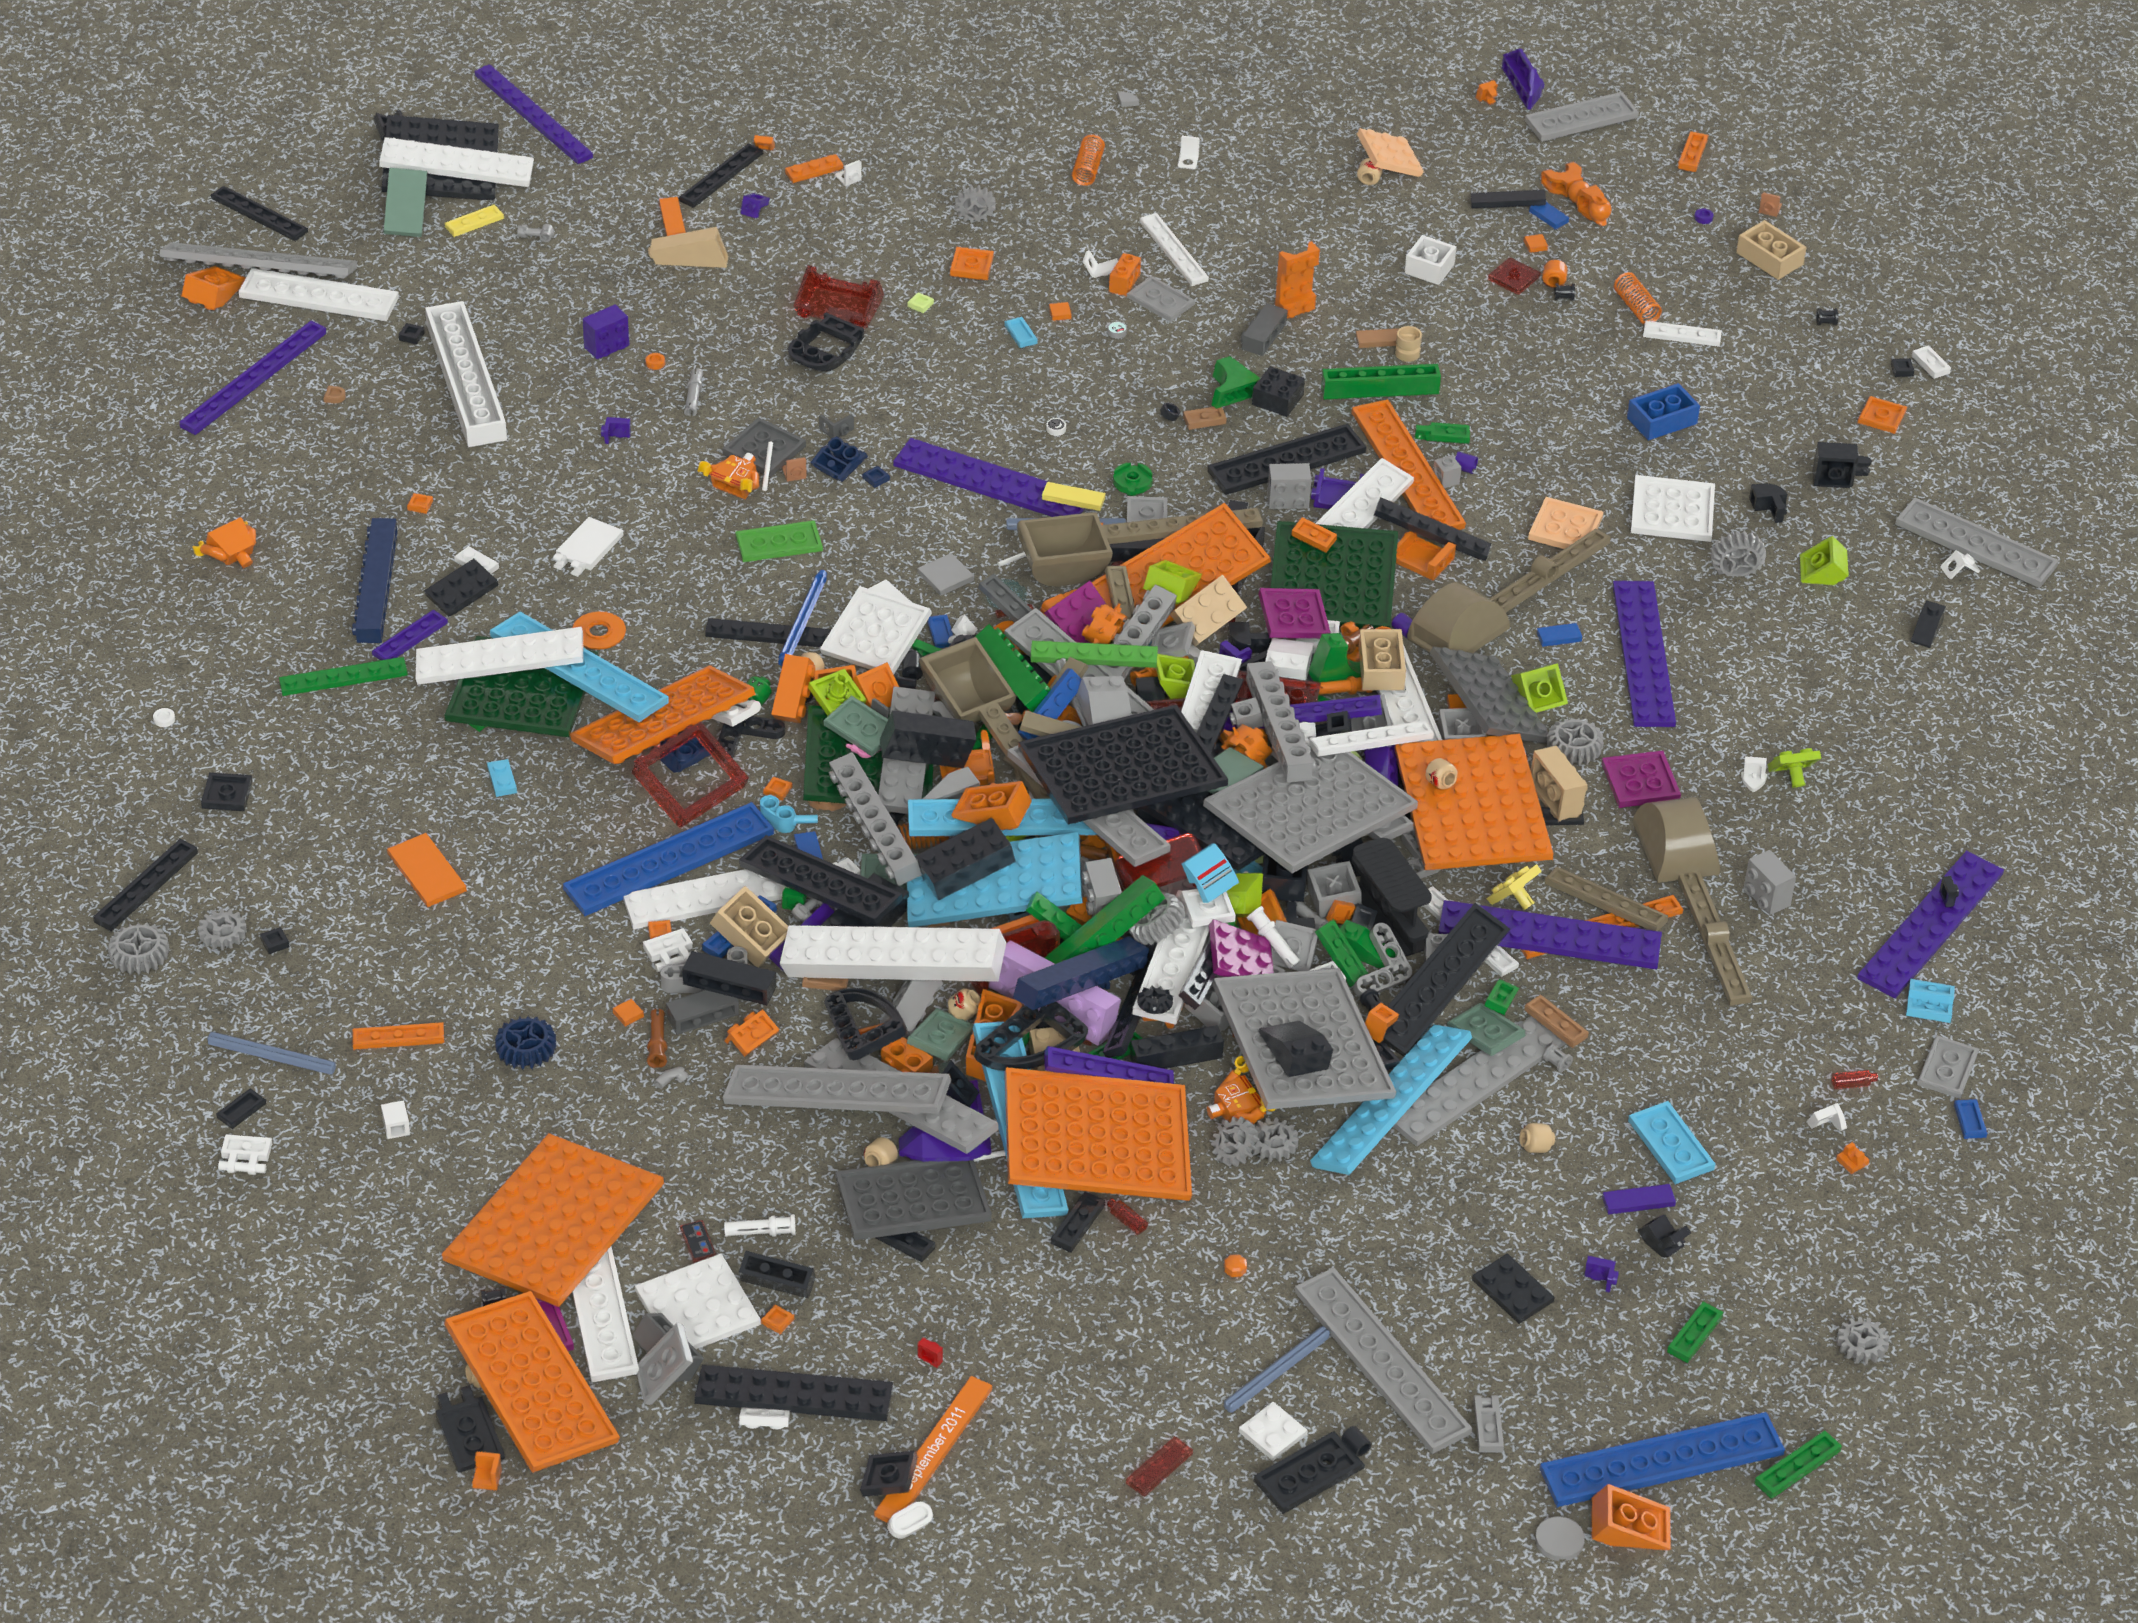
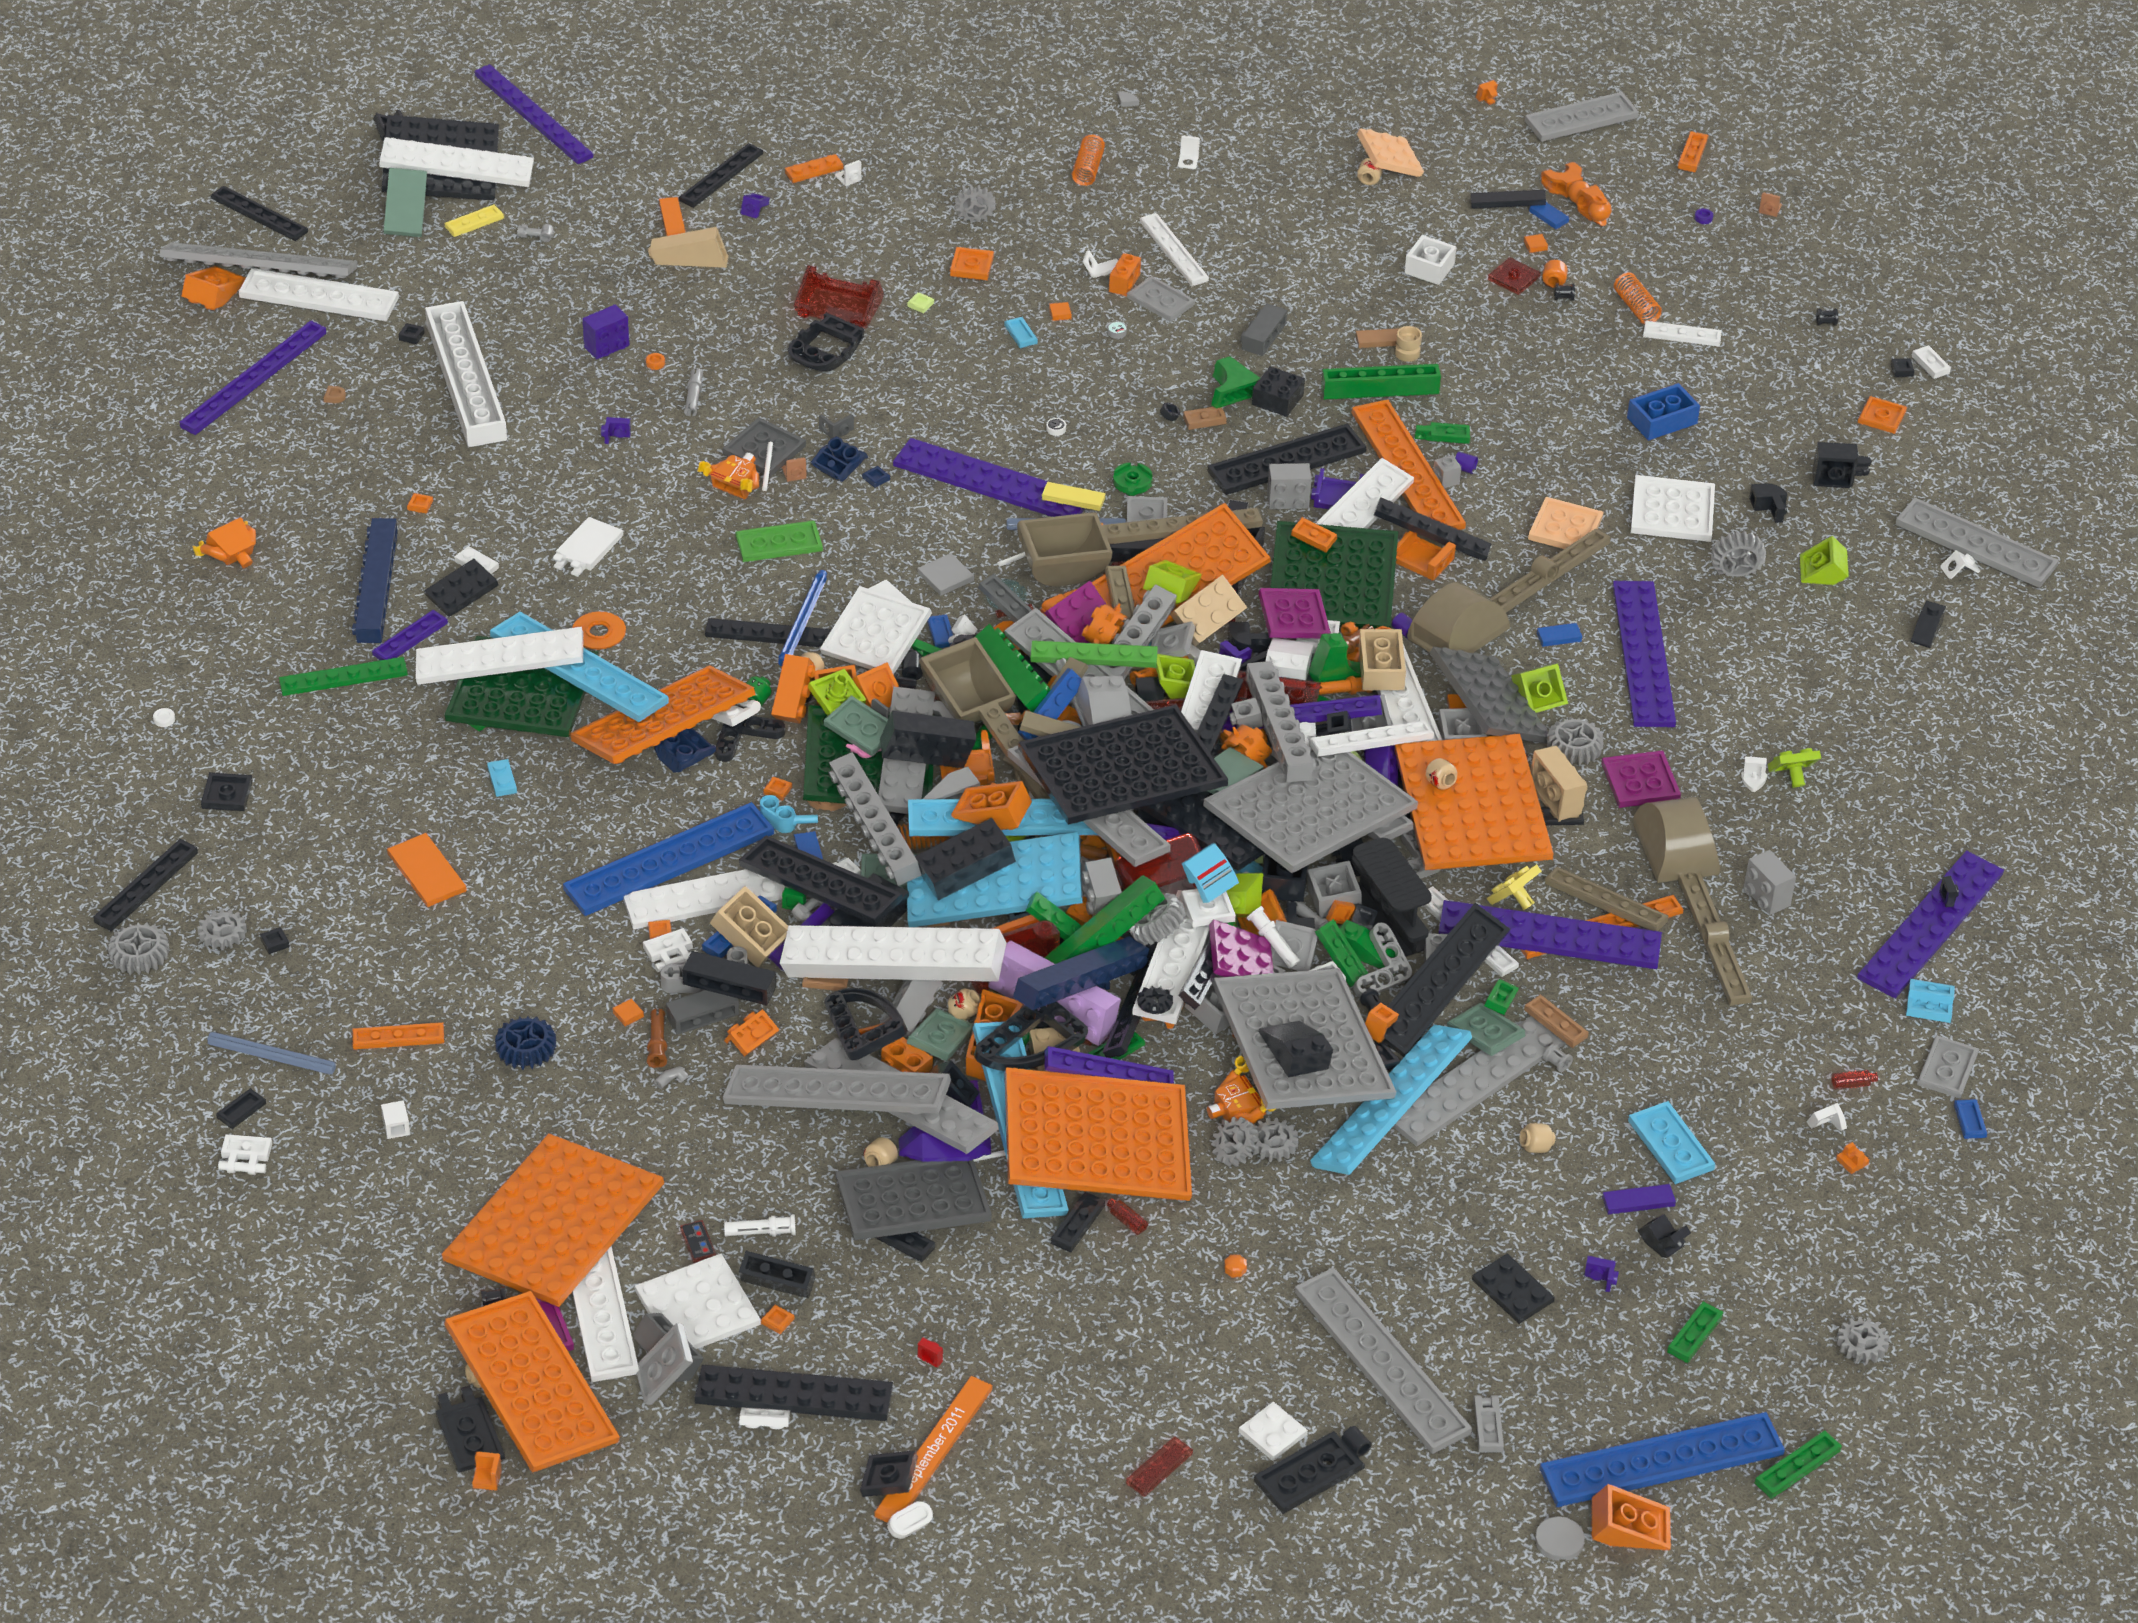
(661, 795): clear red window -> none
(764, 142): orange tile -> none
(1178, 1048): black brick -> none
(1276, 1369): sand blue axle -> none
(1296, 281): orange piece -> none
(1523, 77): dark purple wedge -> none
(1771, 249): tan brick -> none

